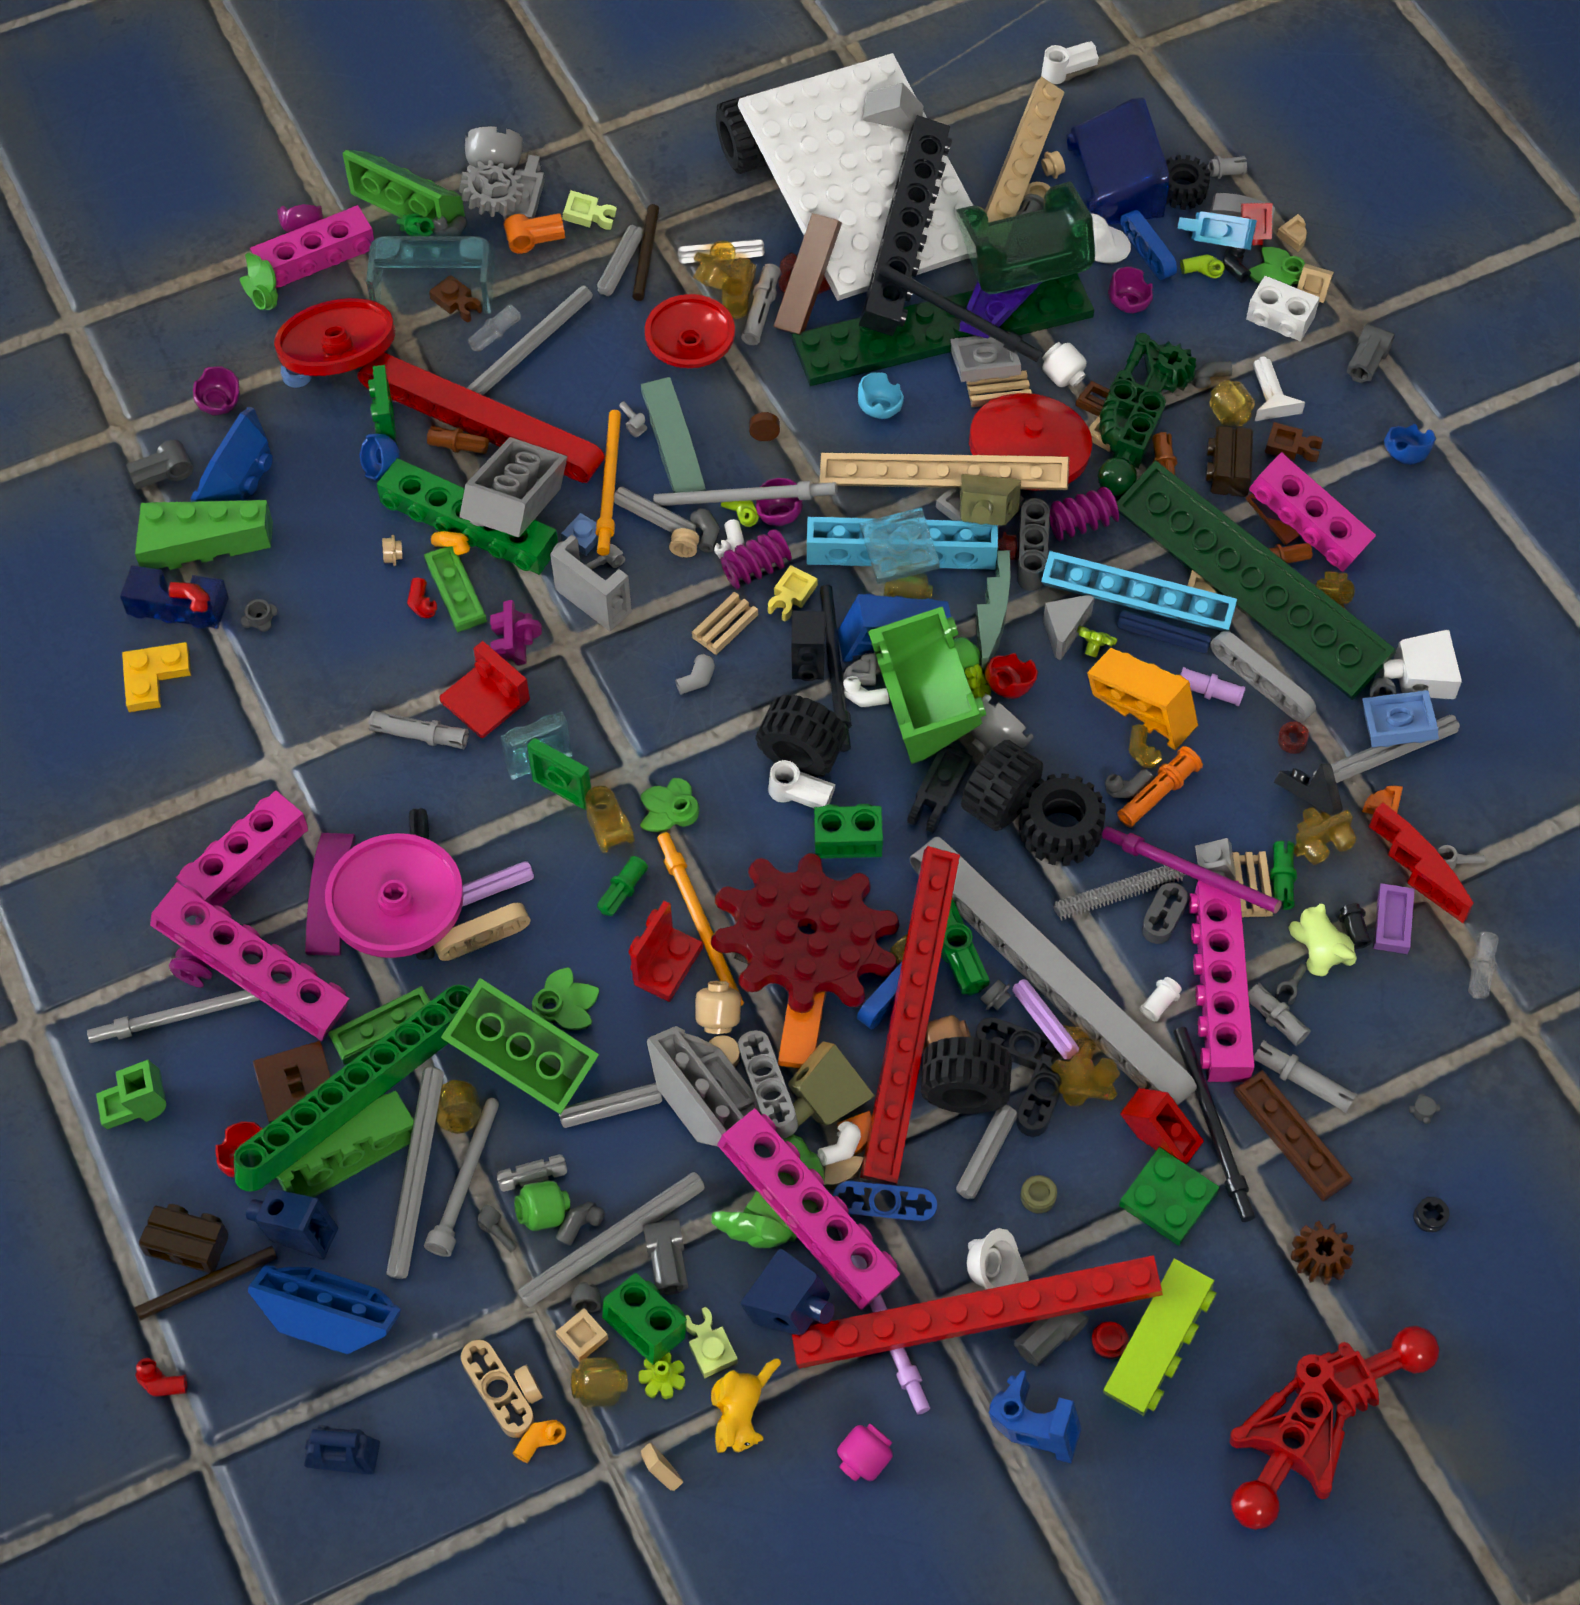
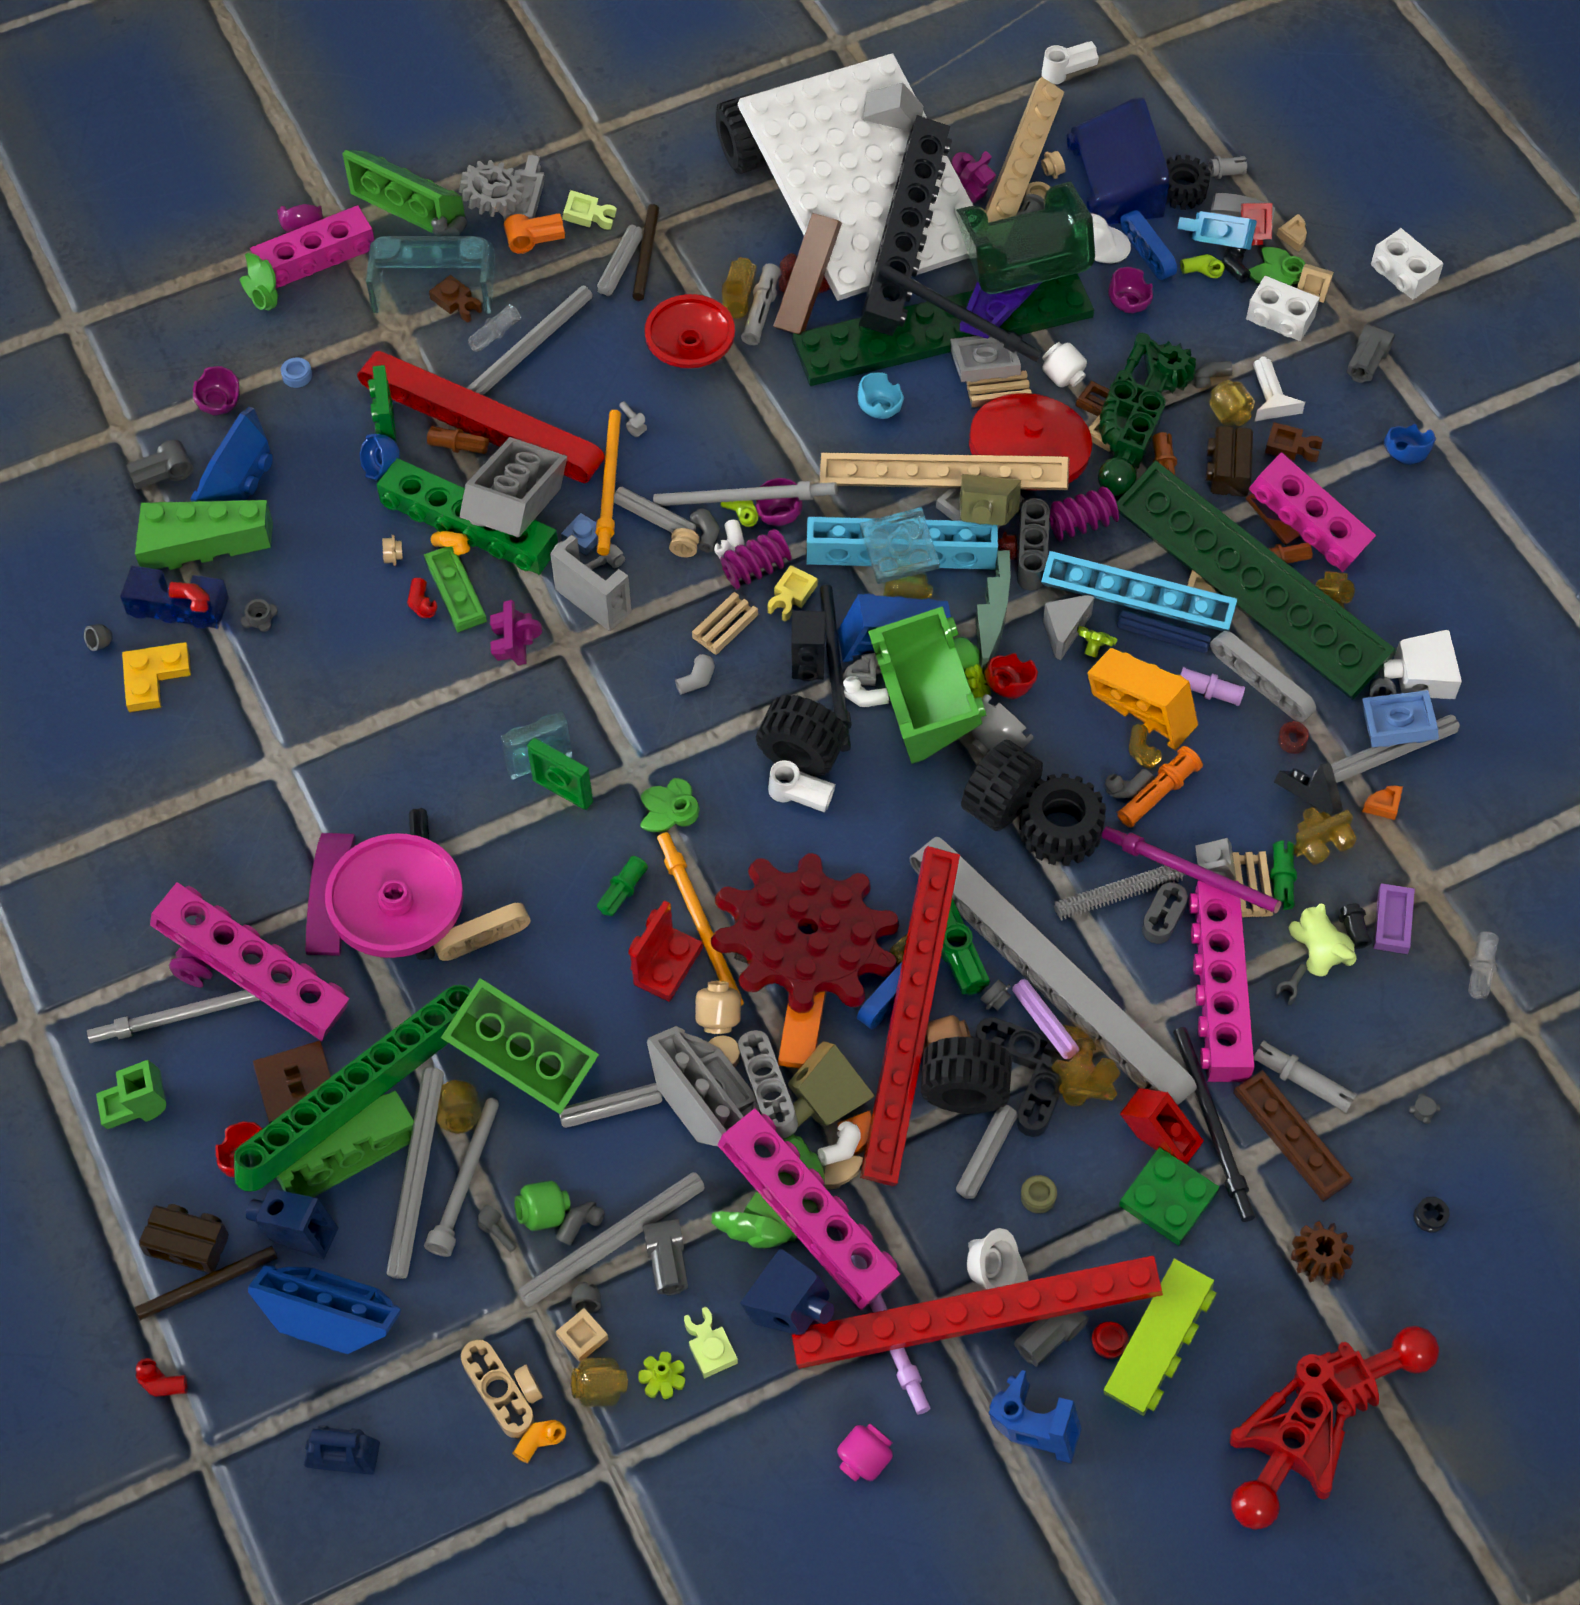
(97, 637): none -> dark grey hinge
(262, 848): dark pink brick -> none
(334, 337): red dish -> none
(369, 1028): bright green tile -> none
(415, 225): green axle -> none
(430, 732): light grey pin -> none
(487, 692): red bracket -> none
(488, 144): light grey cylinder -> none
(497, 882): lavender axle -> none
(531, 1172): light grey axle -> none
(570, 999): bright green plate -> none
(610, 823): clear yellow piece -> none
(637, 1322): green brick -> none
(660, 1467): tan tile -> none
(672, 436): sand green slope -> none
(714, 267): clear yellow hips -> none
(737, 1398): yellow animal -> none
(743, 249): axle -> none
(764, 426): reddish brown tile -> none
(848, 839): green brick -> none
(911, 1213): blue beam -> none
(940, 785): black hinge -> none
(974, 175): none -> magenta hips
(1161, 998): white pin -> none
(1278, 1014): light grey pin -> none
(1406, 264): none -> white brick
(1429, 870): red slope -> none
(1449, 851): light grey hand -> none

